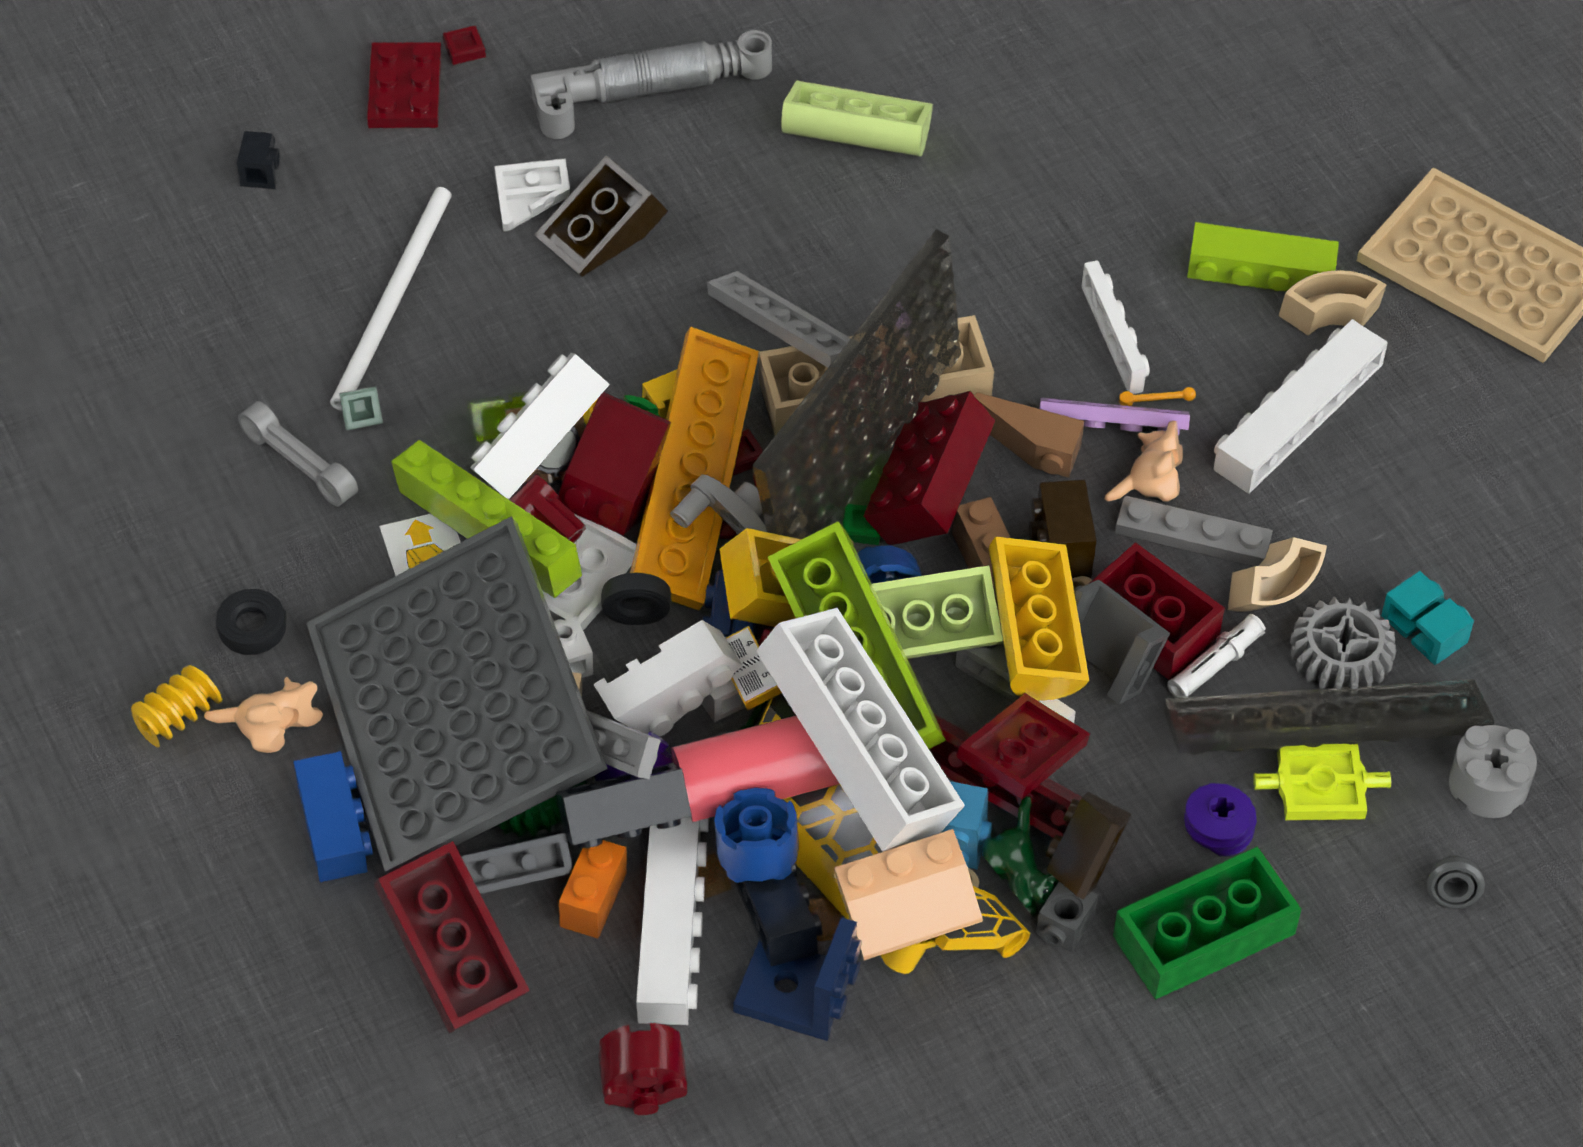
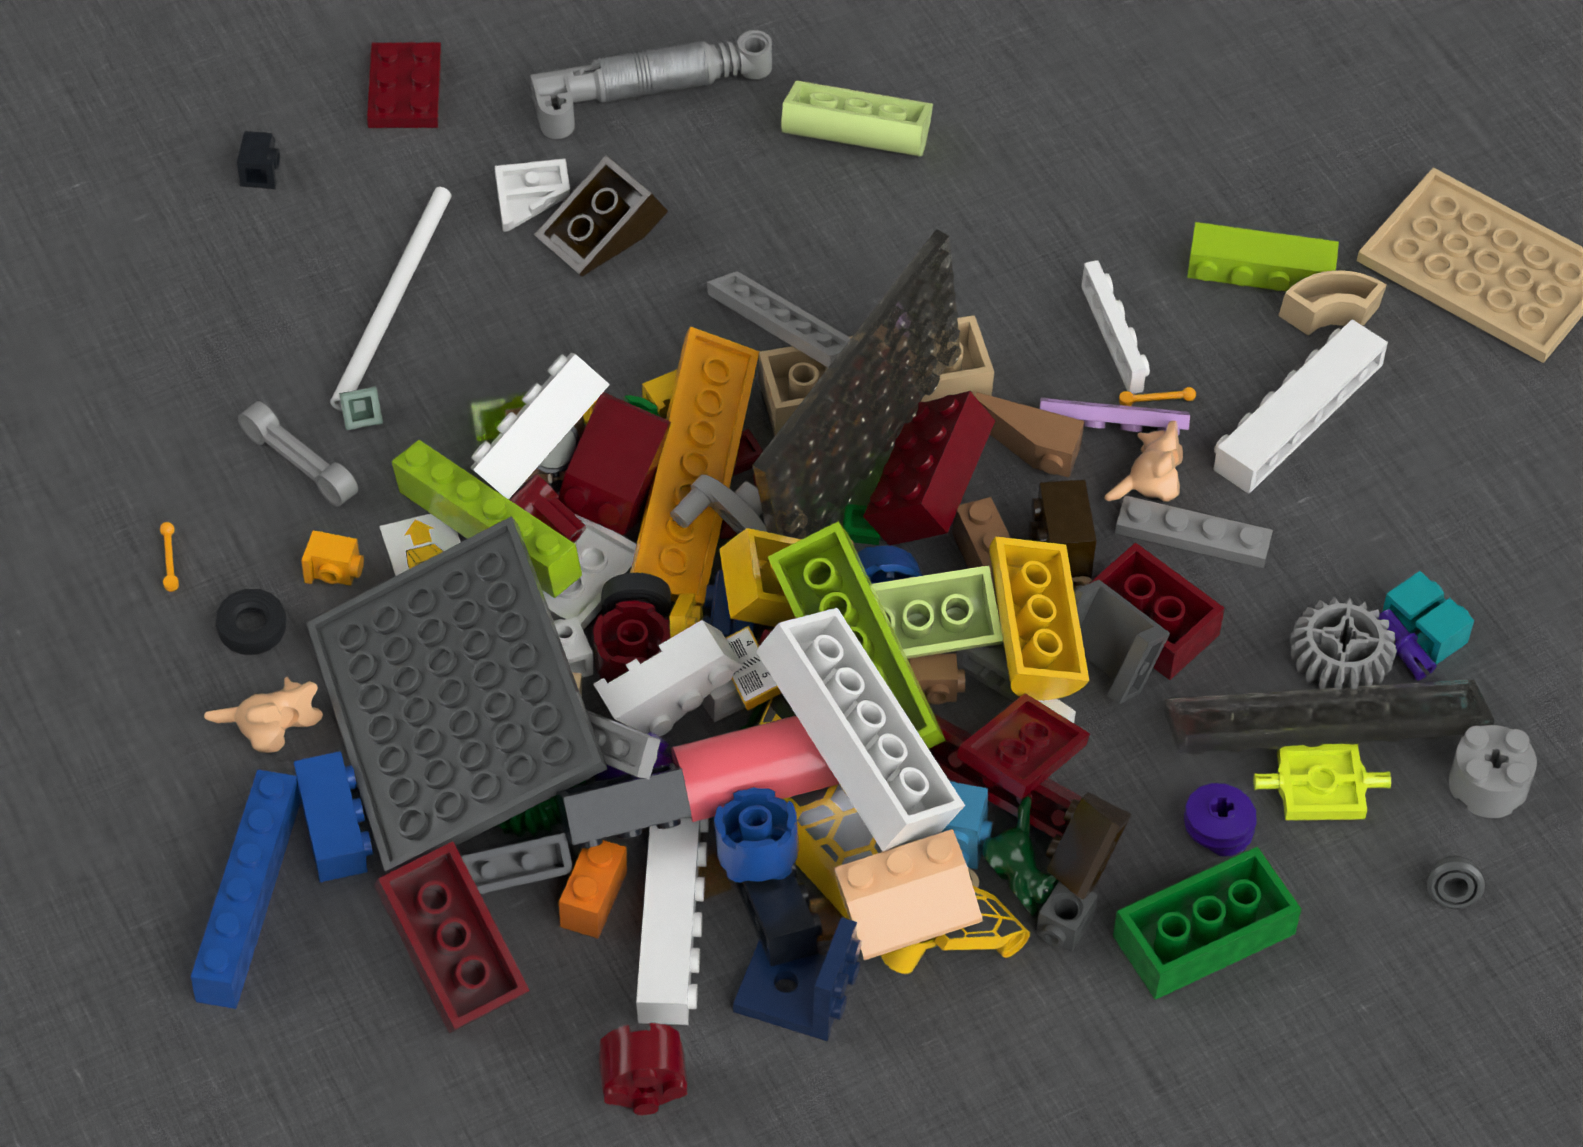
(170, 581): none -> light orange hinge
(173, 702): yellow piece -> none
(246, 889): none -> blue brick
(331, 559): none -> light orange brick
(464, 45): dark red tile -> none
(627, 634): none -> dark red brick
(684, 614): none -> yellow plate
(939, 677): none -> medium nougat brick
(1227, 647): white pin -> none
(1280, 576): tan brick -> none
(1408, 647): none -> dark purple axle

